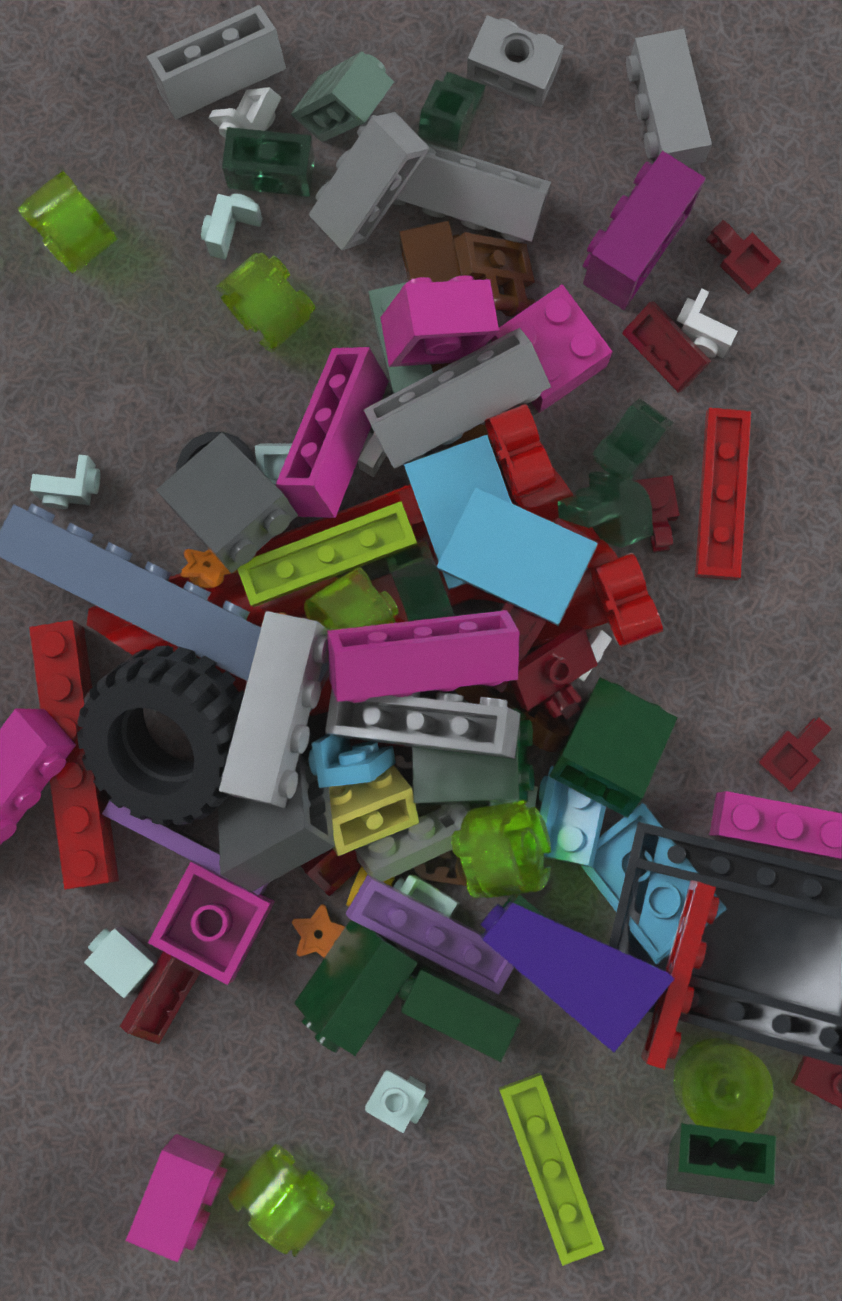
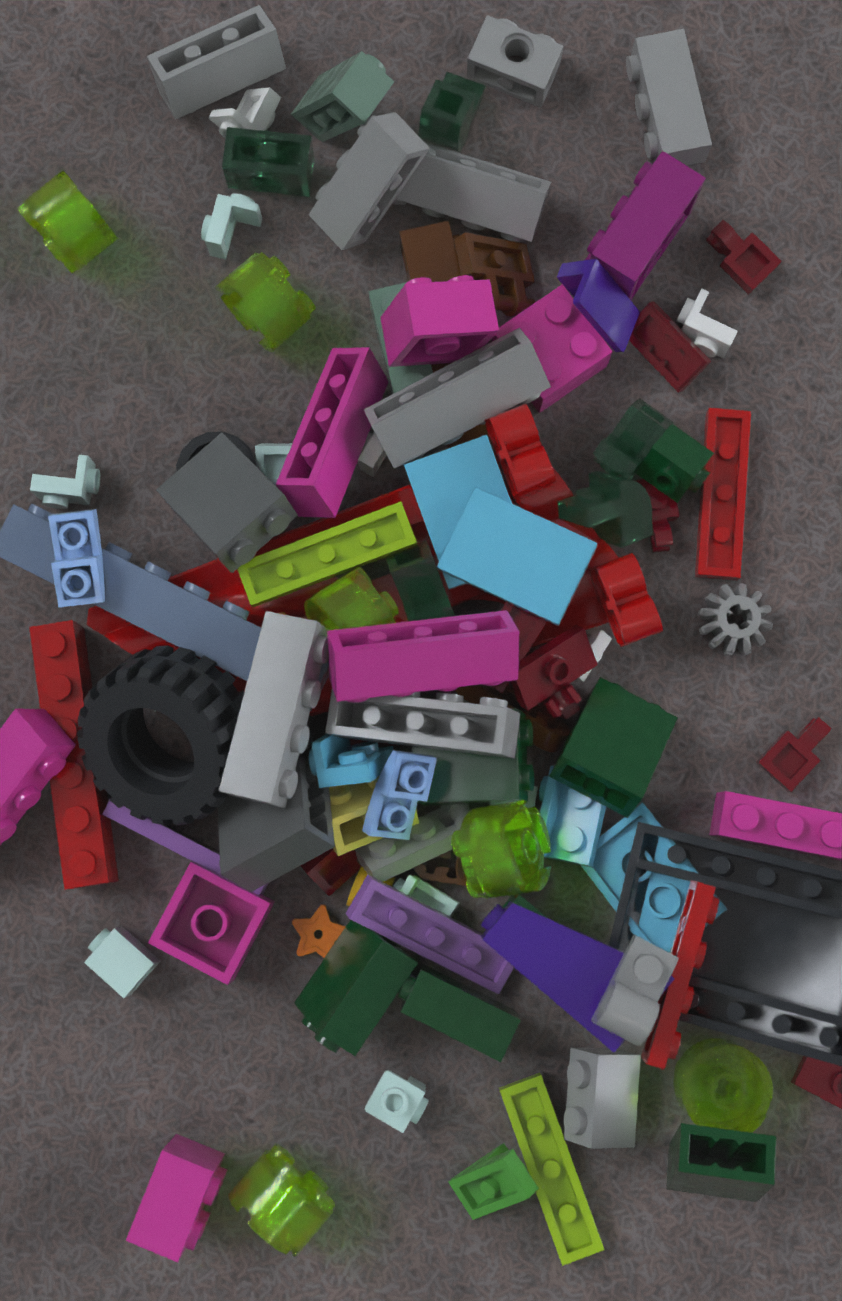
(78, 558): none -> light blue slope
(160, 998): dark red plate -> none
(204, 568): orange plate -> none
(395, 796): none -> light blue slope
(493, 1183): none -> bright green slope
(600, 301): none -> dark purple panel
(602, 1098): none -> light grey brick
(633, 993): none -> light grey plate
(676, 464): none -> dark green brick
(739, 605): none -> light grey gear

